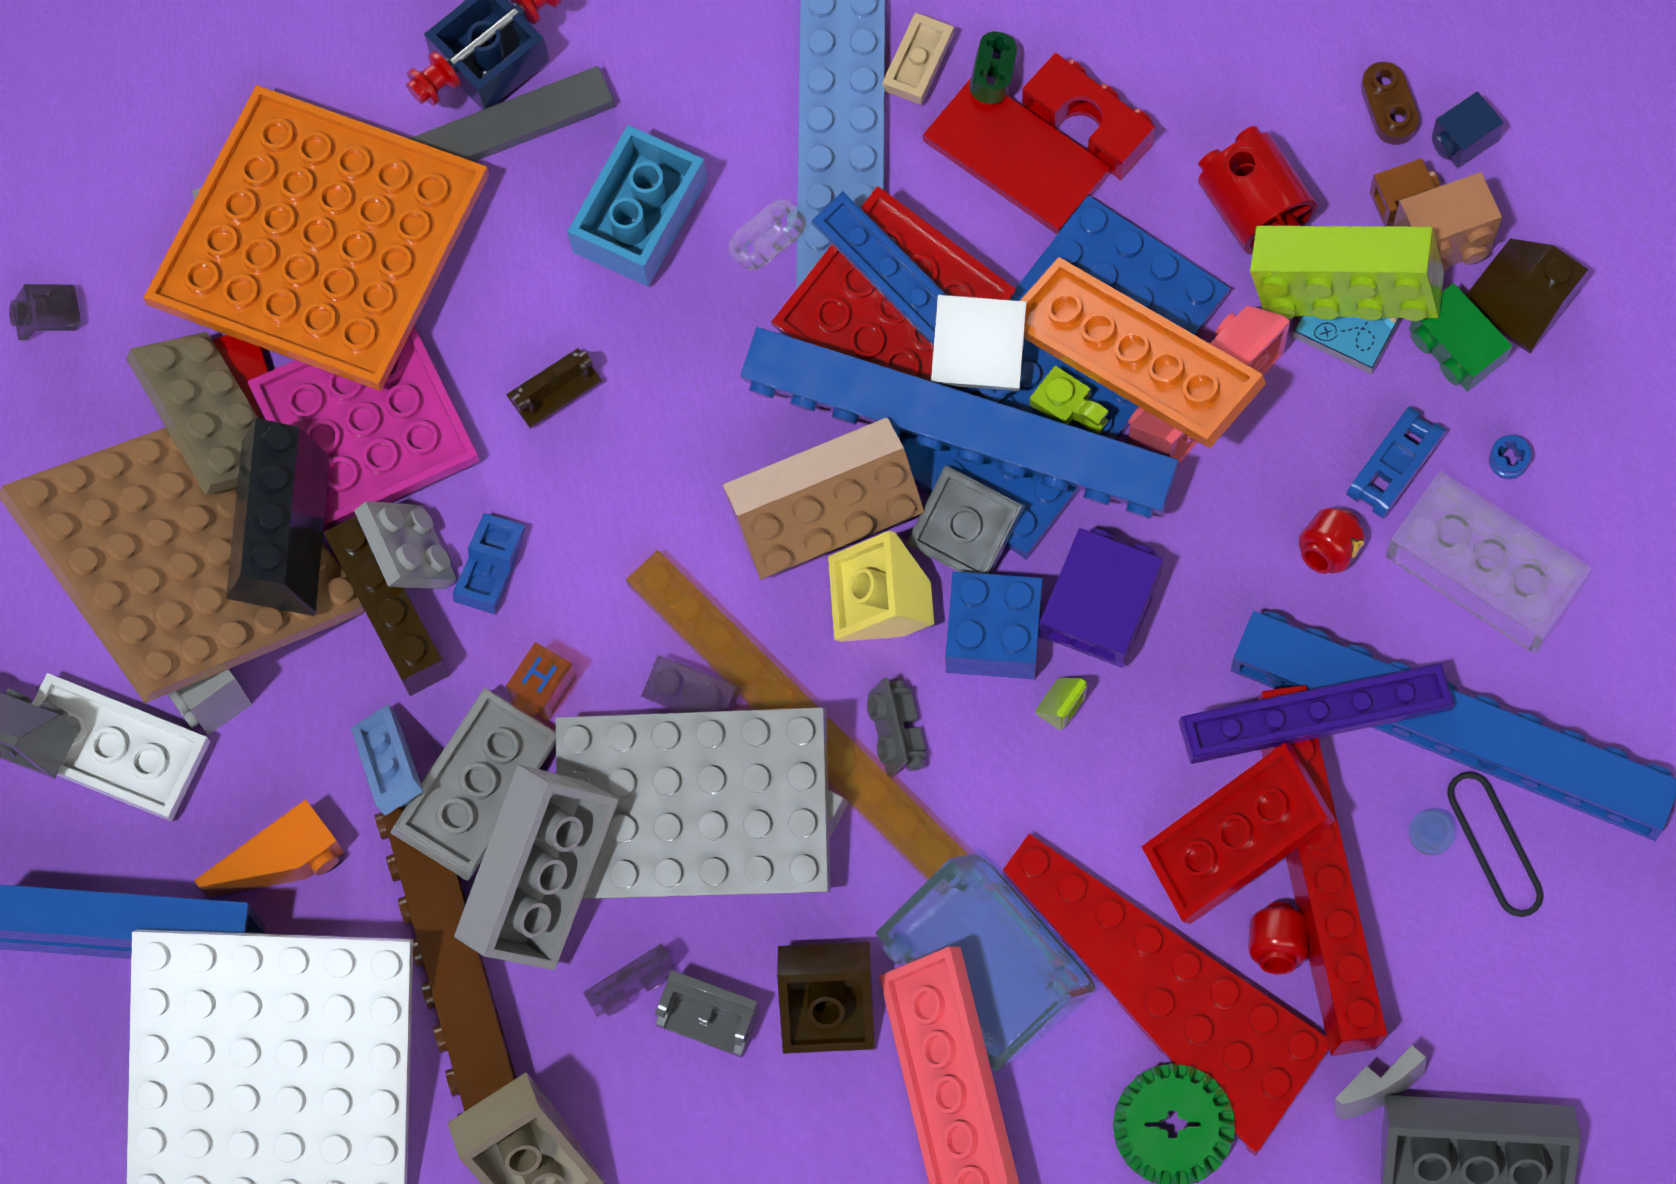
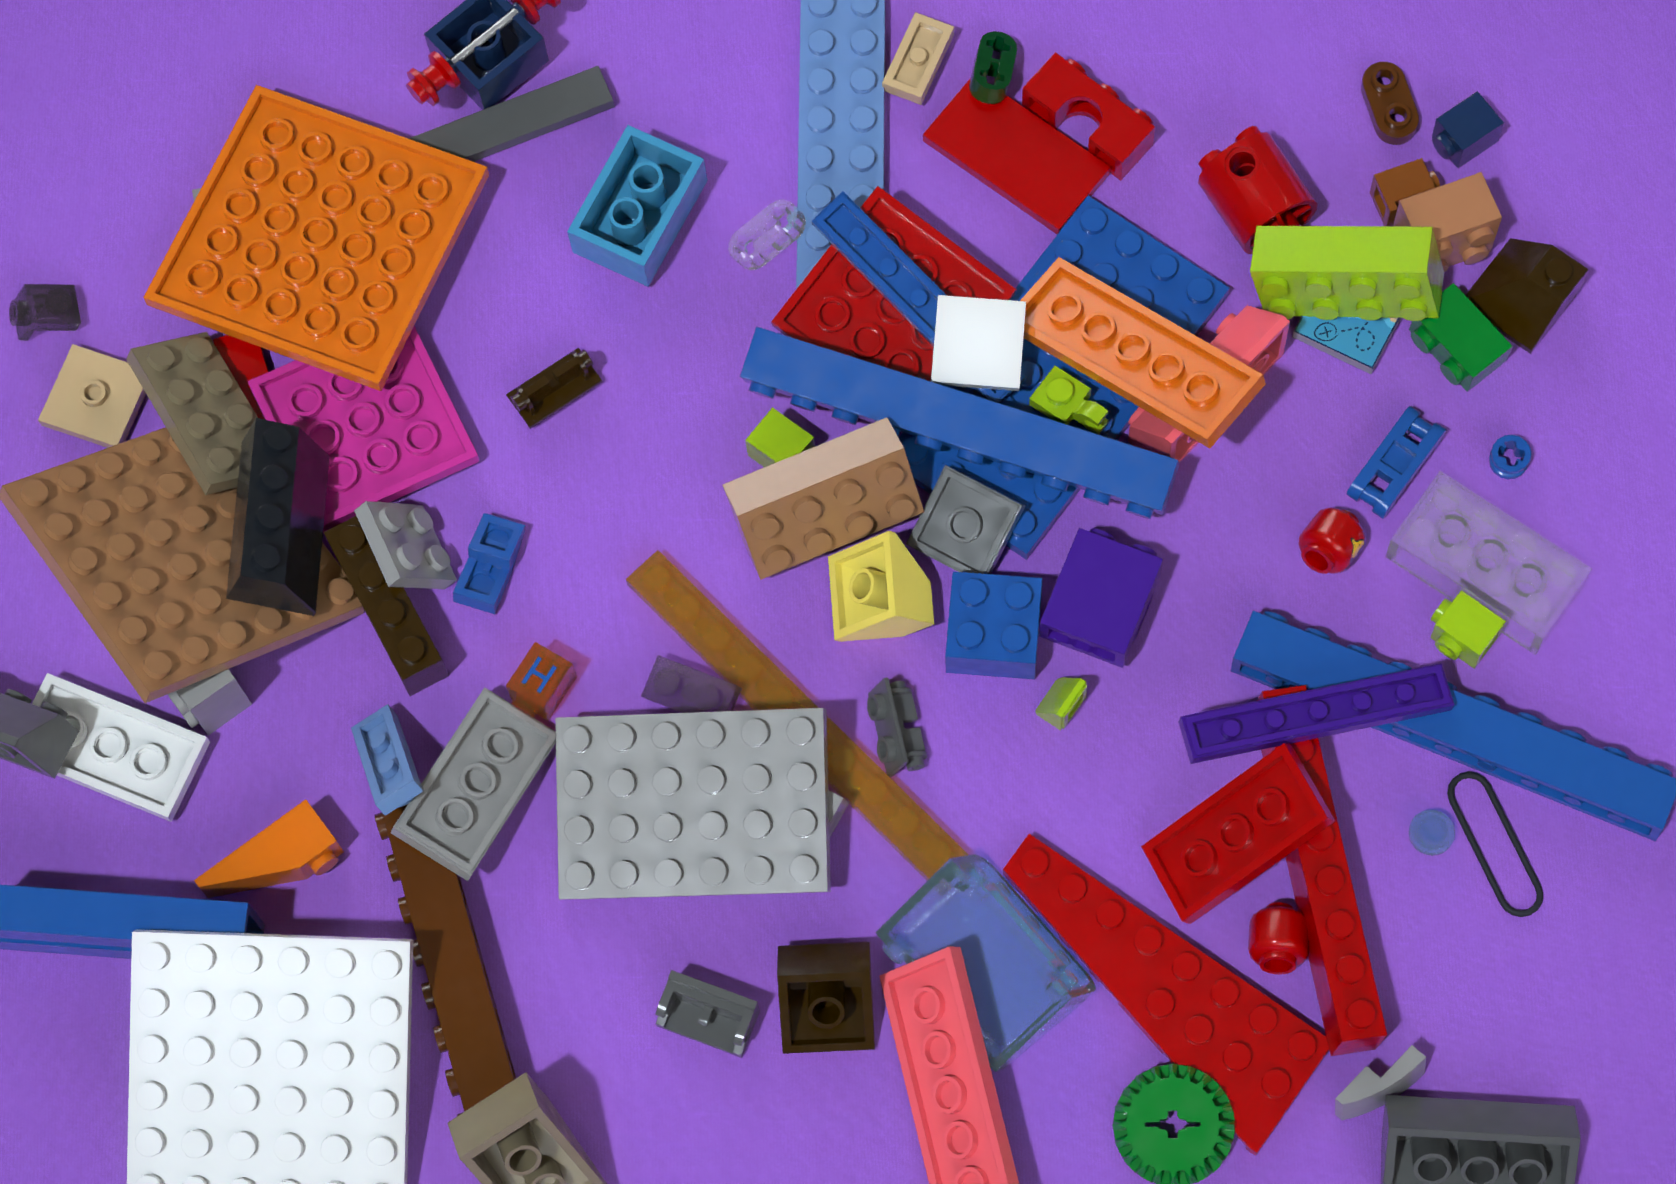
(93, 398): none -> tan plate
(536, 868): light grey brick -> none
(644, 972): clear purple plate -> none
(777, 439): none -> lime brick
(1465, 629): none -> lime brick

